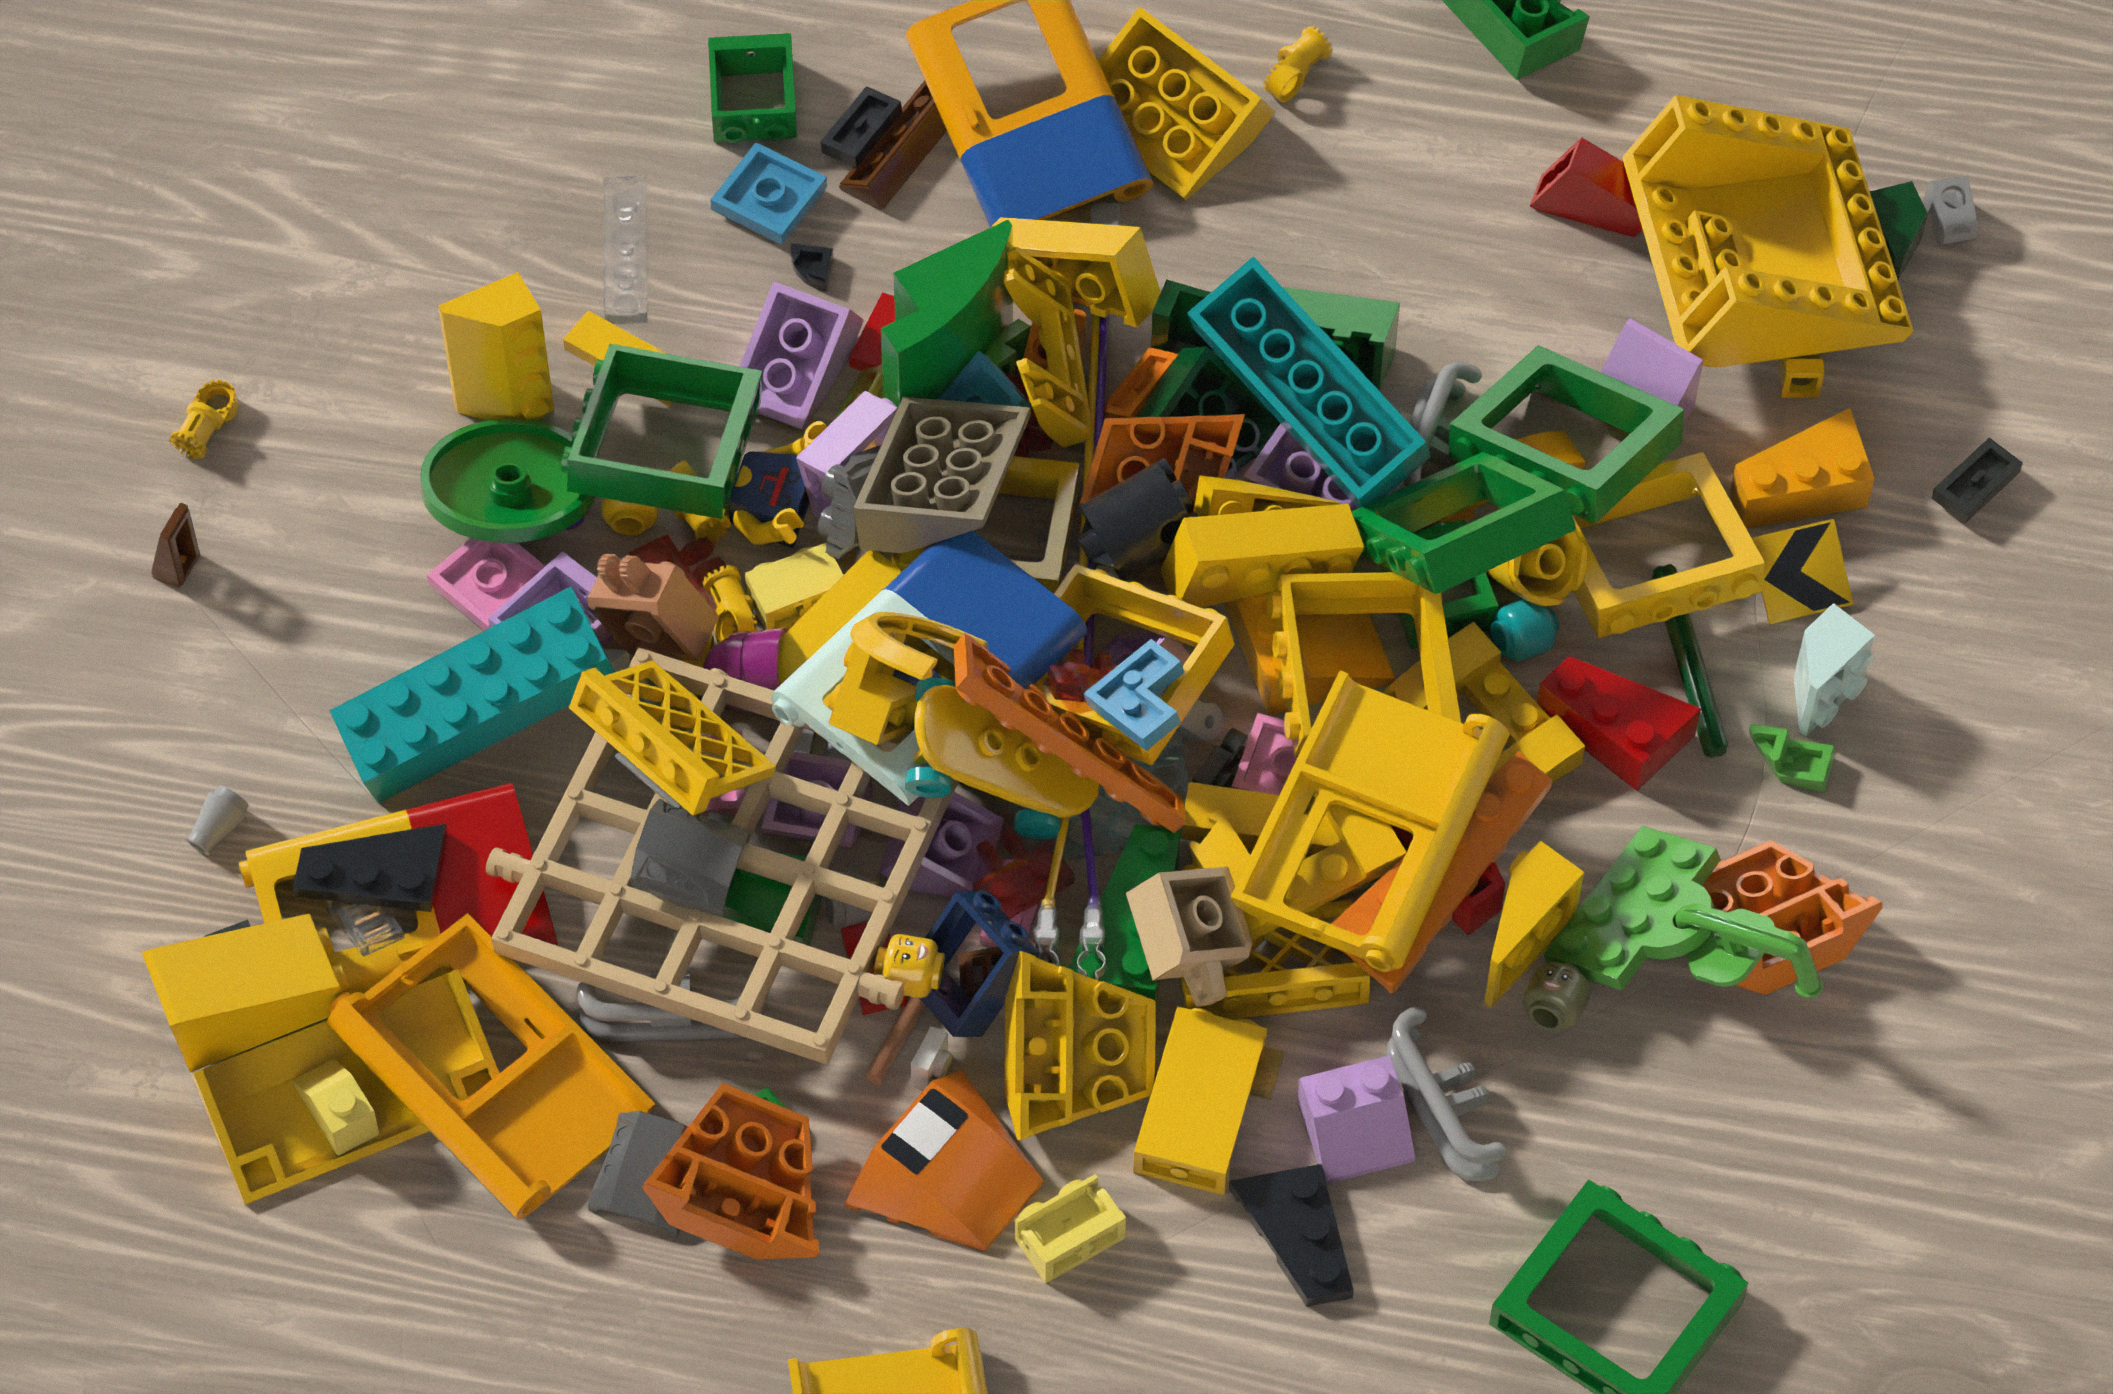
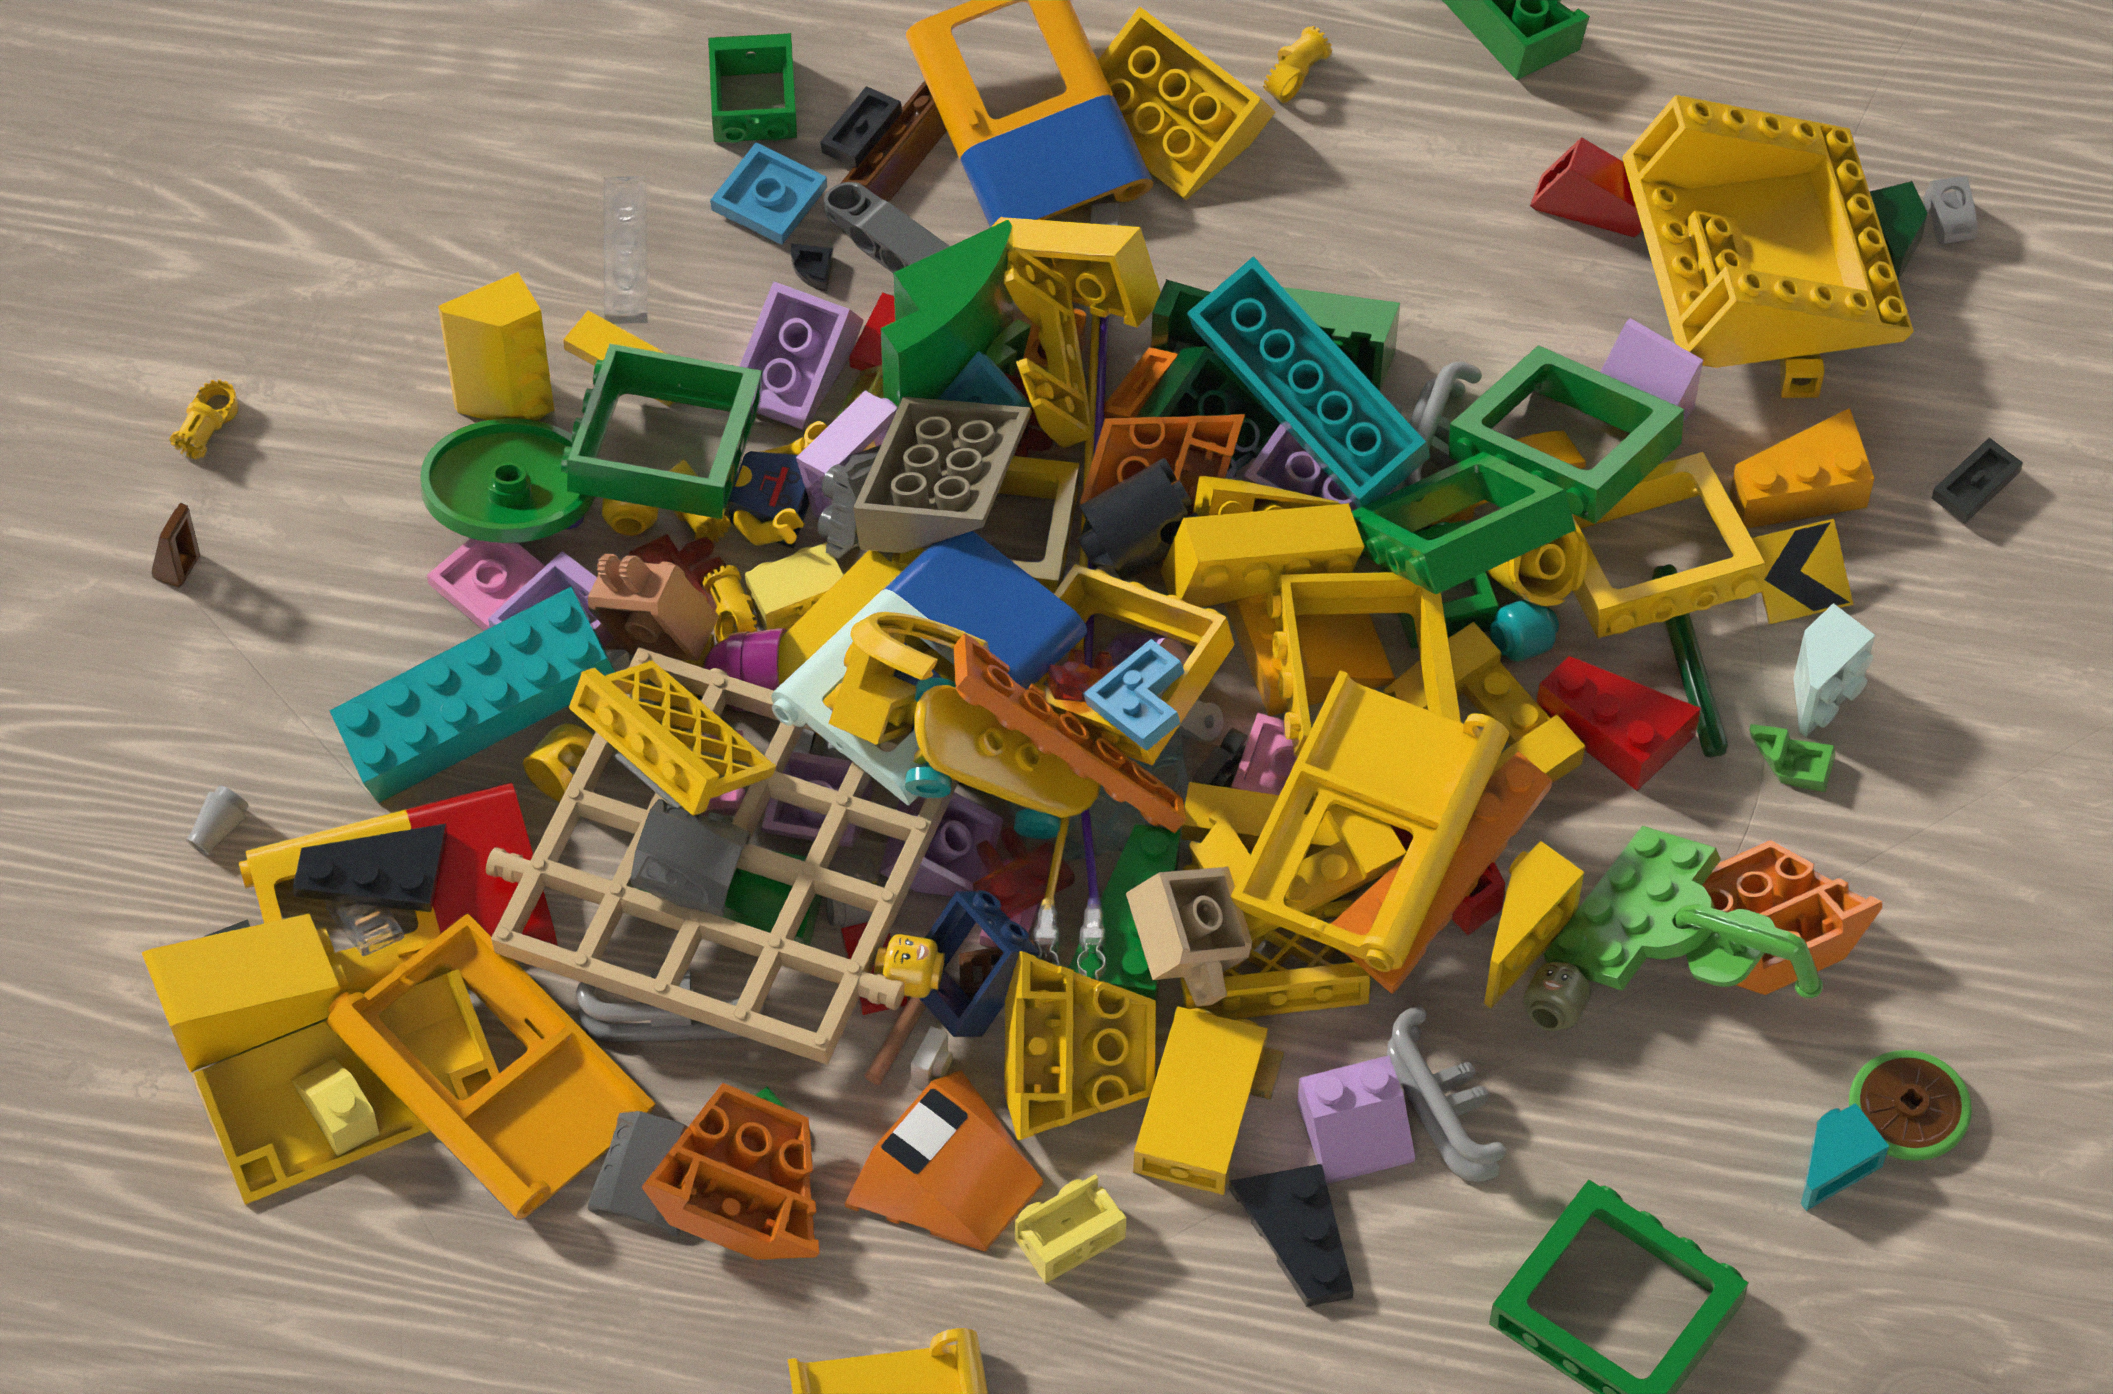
(551, 758): none -> yellow helmet
(879, 227): none -> dark grey piece
(1841, 1154): none -> teal slope
(1931, 1085): none -> reddish brown wheel

